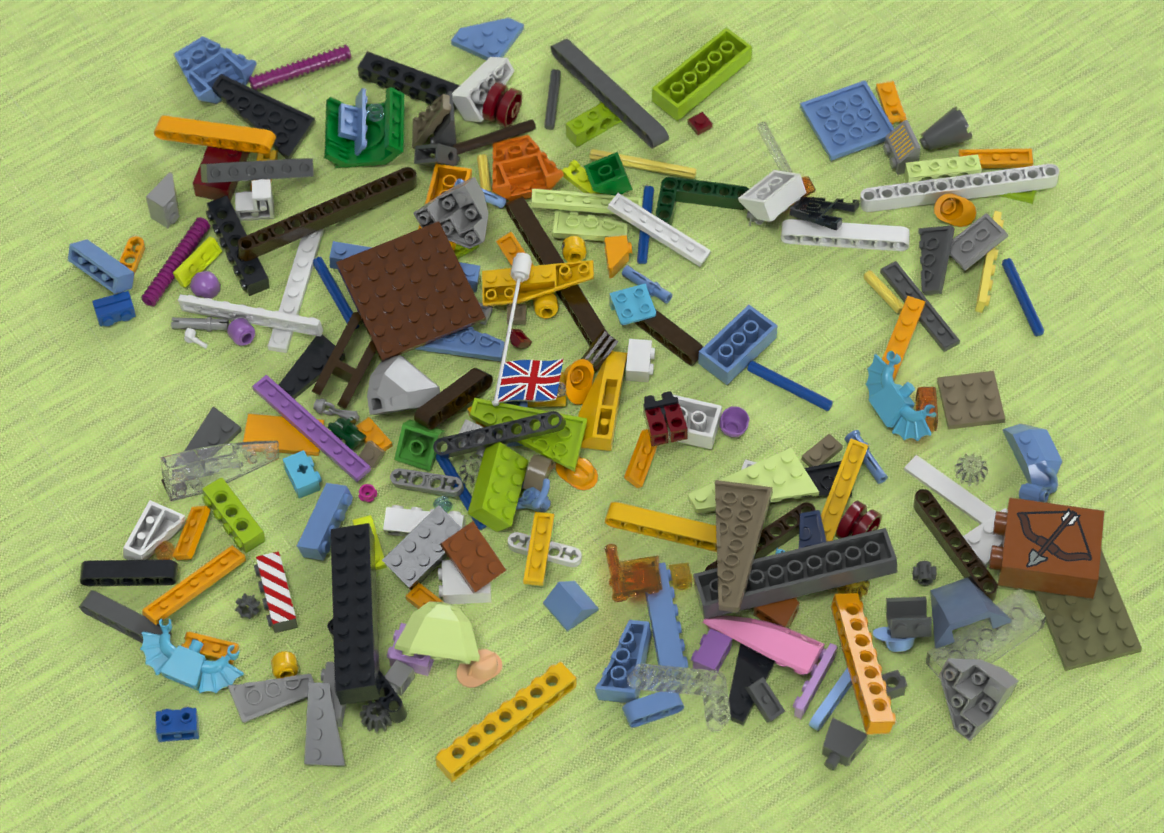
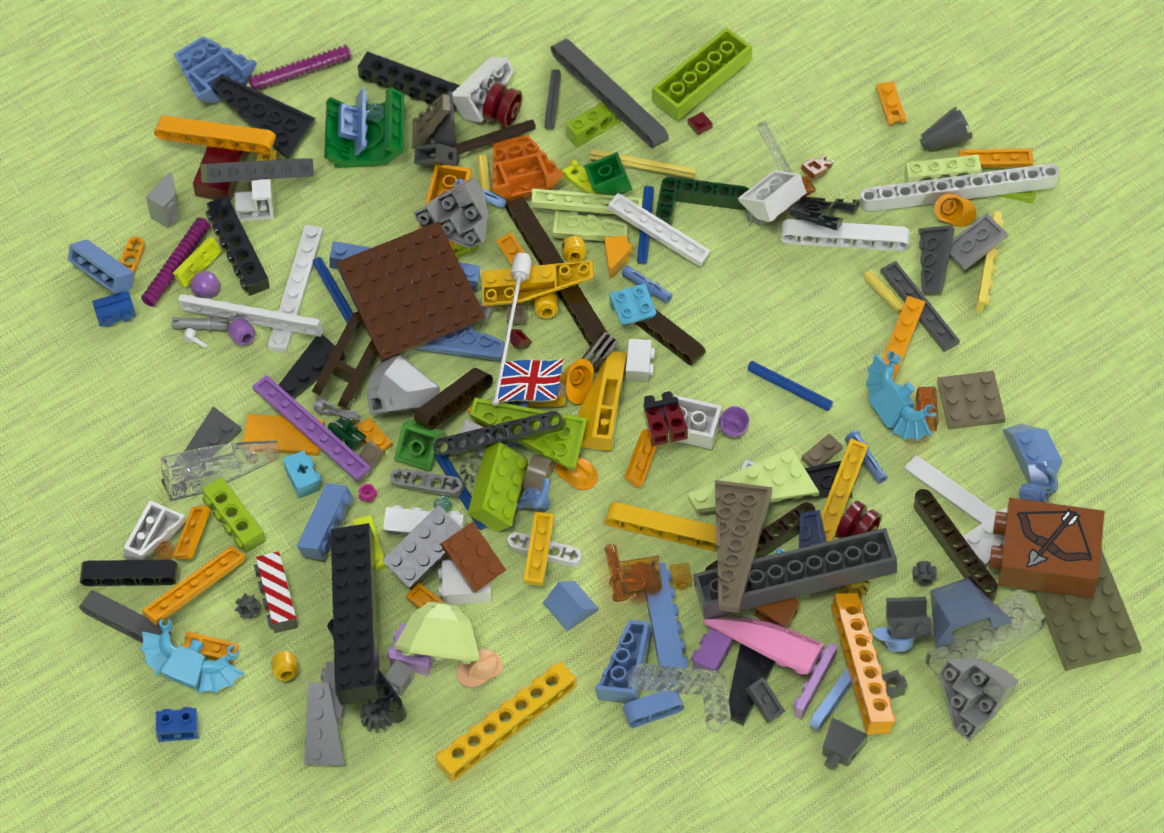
(266, 696): light grey wing -> none
(326, 214): dark brown beam -> none
(488, 38): medium blue plate -> none
(737, 344): medium blue brick -> none
(815, 168): none -> plate
(847, 120): medium blue plate -> none
(901, 147): light grey slope -> none
(971, 469): clear gear -> none
(1023, 297): blue axle -> none

